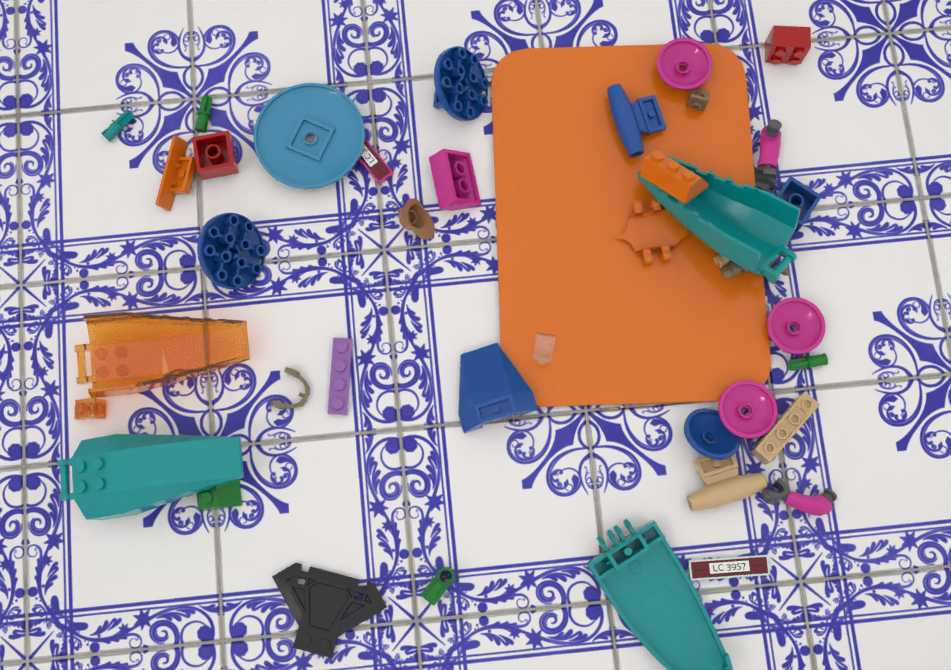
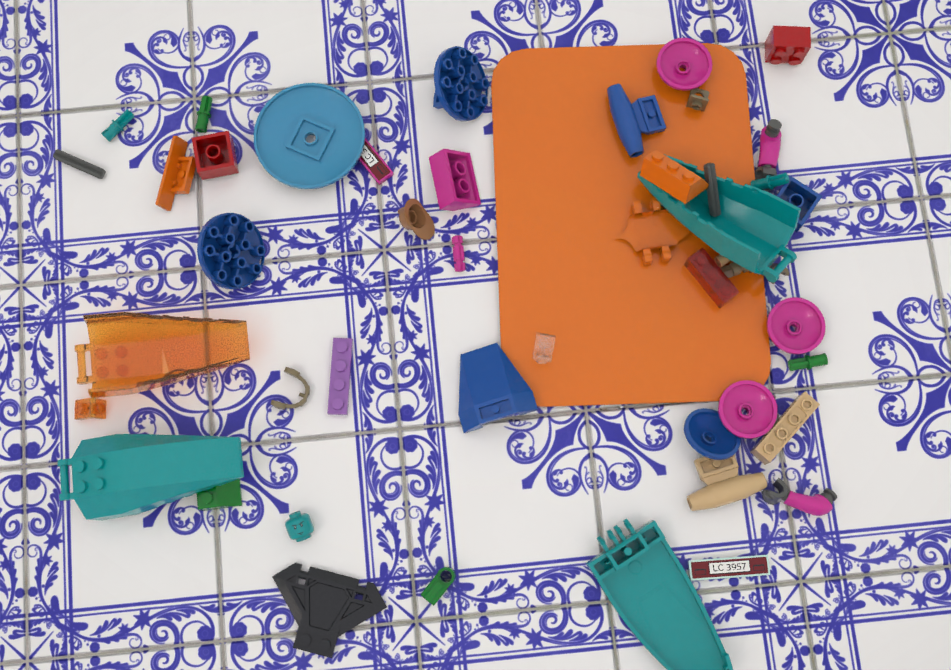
(79, 164): none -> dark grey axle
(299, 526): none -> teal head
(458, 253): none -> dark pink axle
(711, 277): none -> clear red brick
(712, 190): none -> dark grey axle
(771, 181): none -> teal axle

